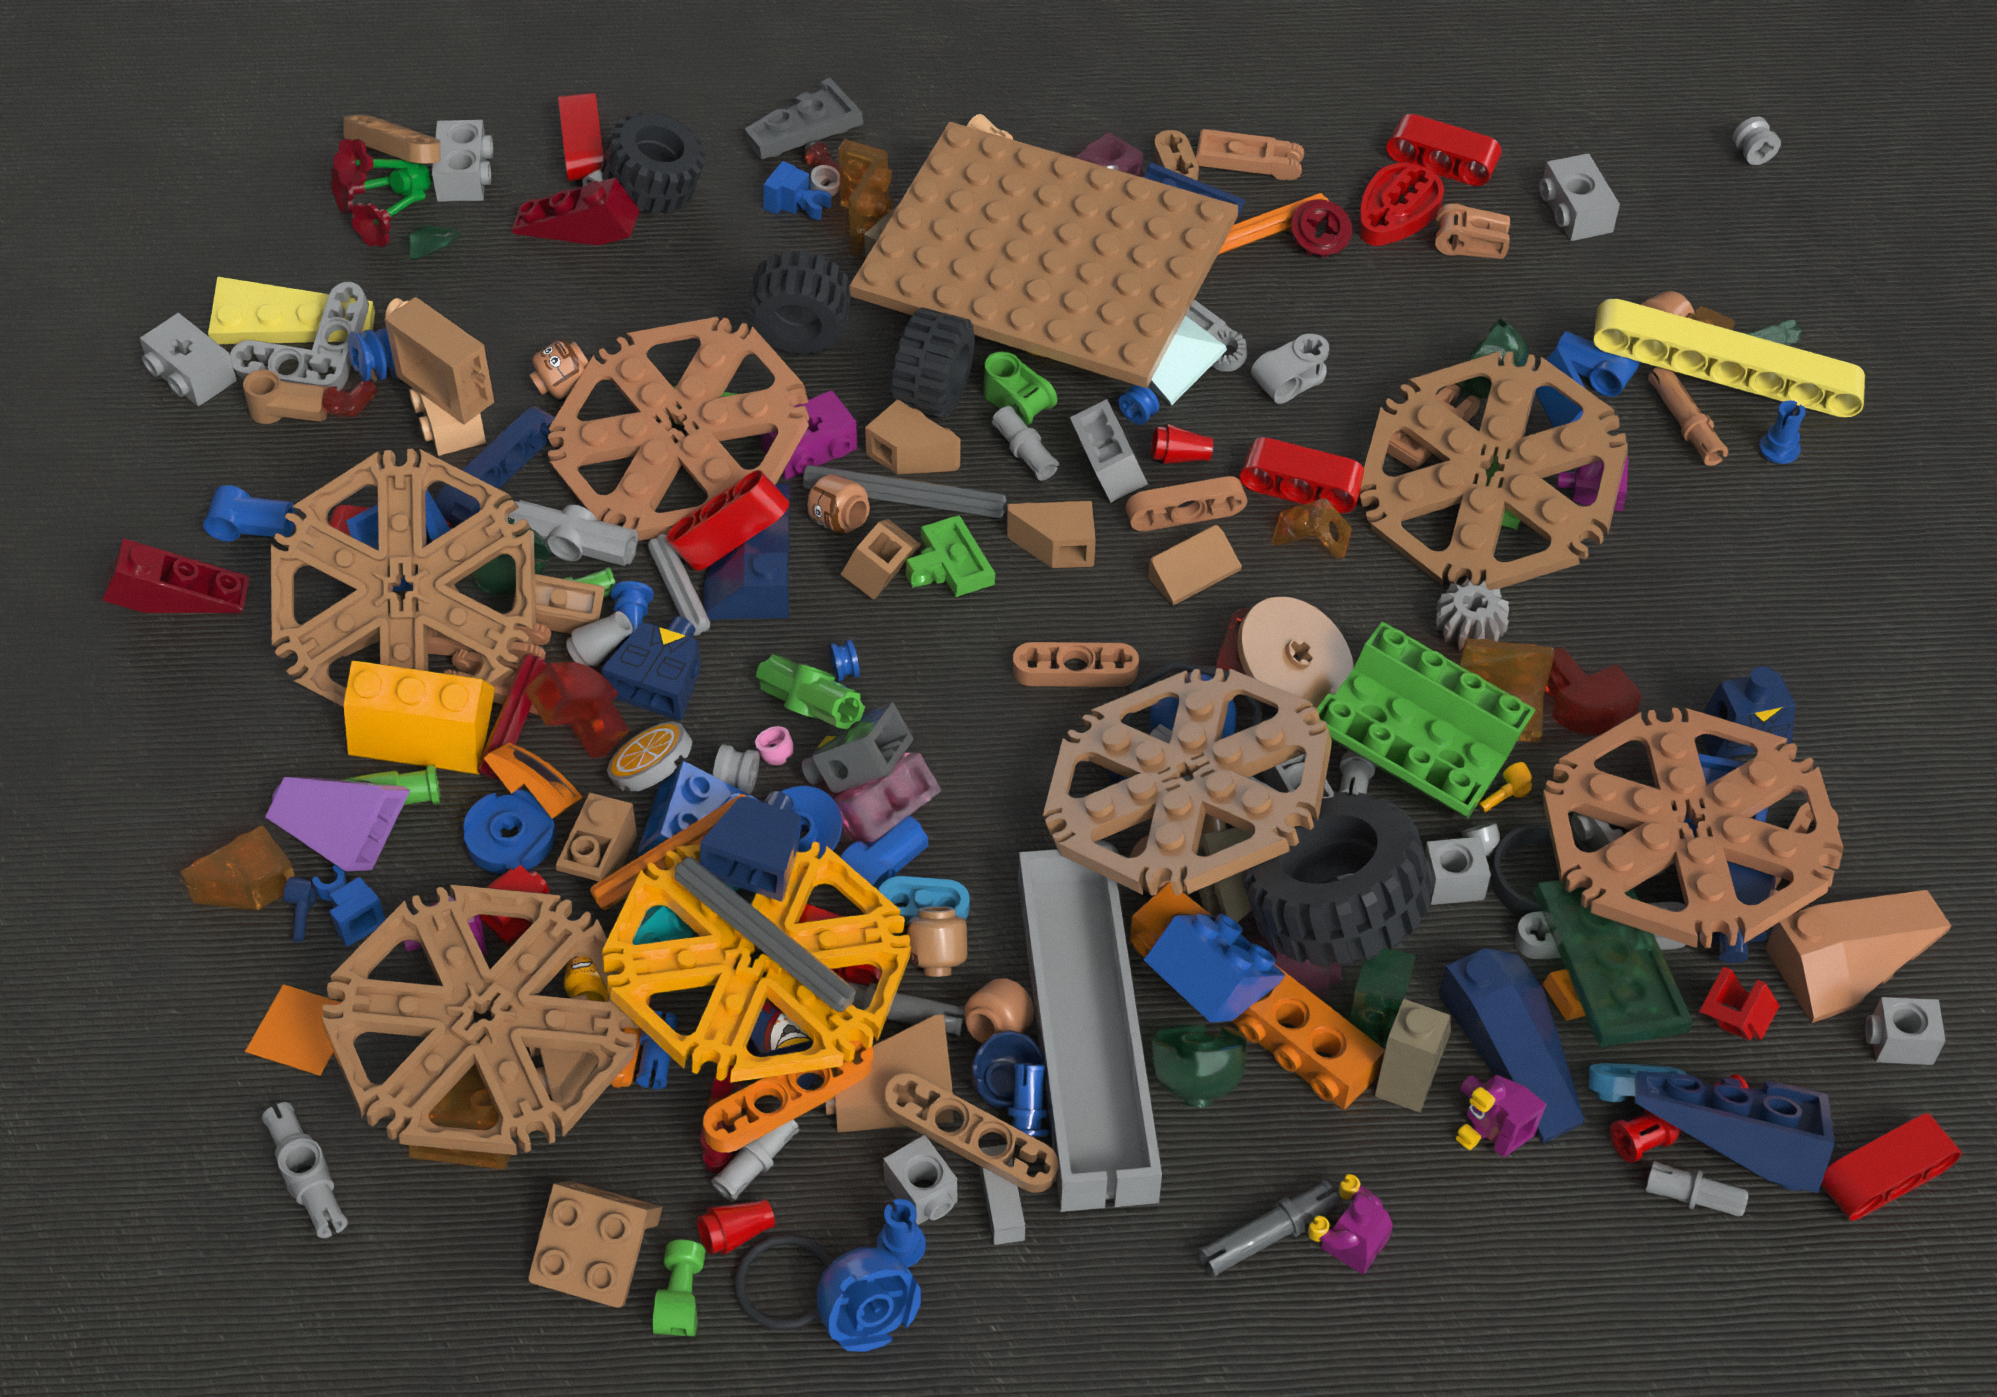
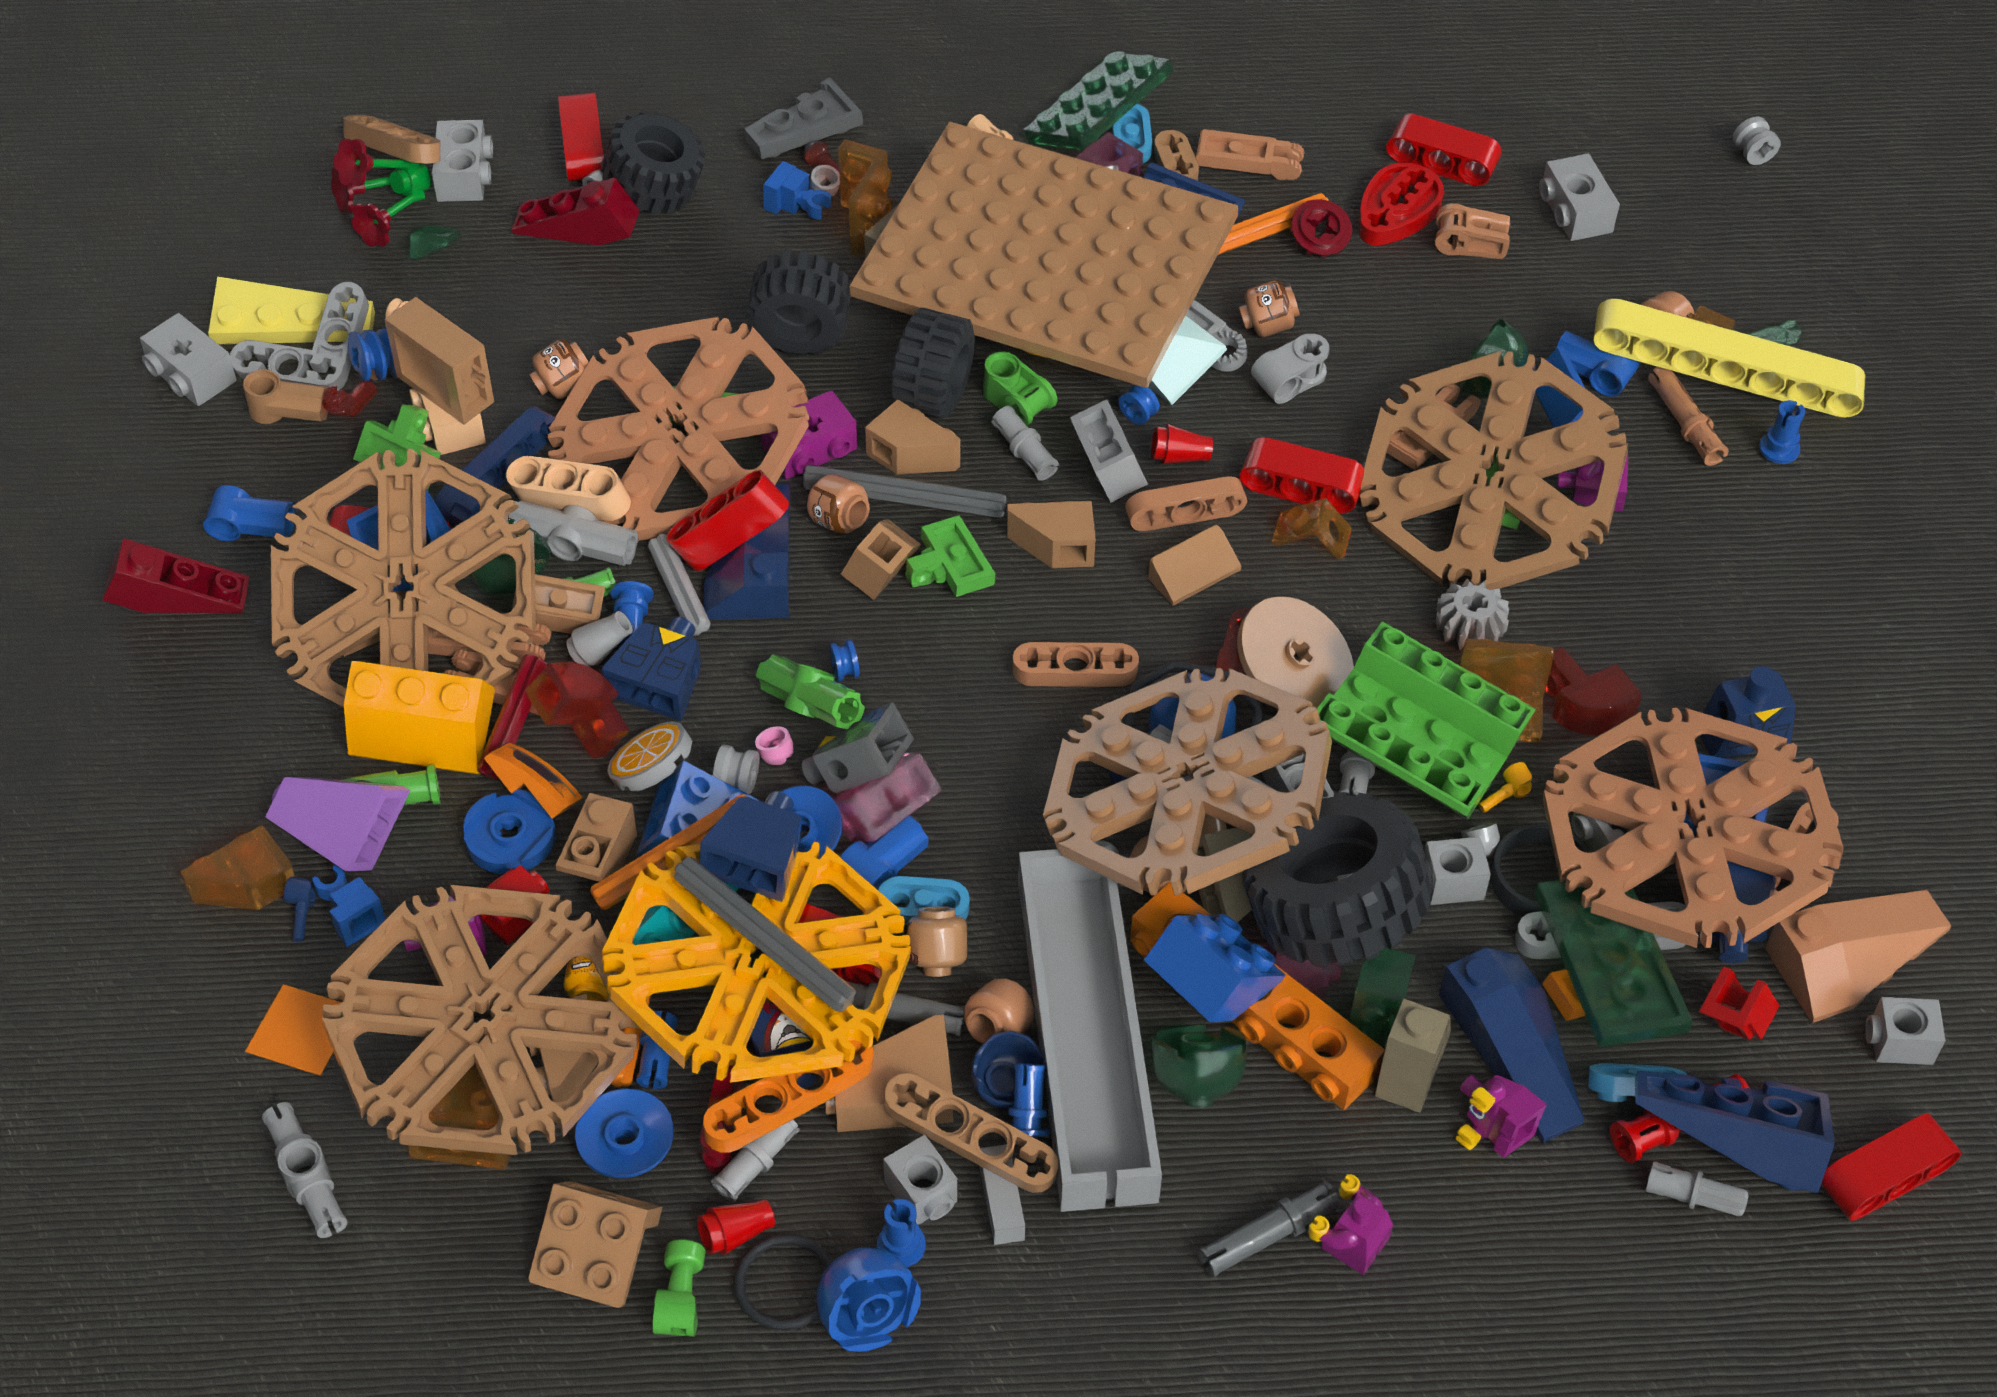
(398, 437): none -> bright green hinge
(567, 483): none -> light nougat beam
(623, 1115): none -> blue dish
(1098, 100): none -> clear green plate
(1135, 130): none -> dark azure plate
(1269, 308): none -> nougat head

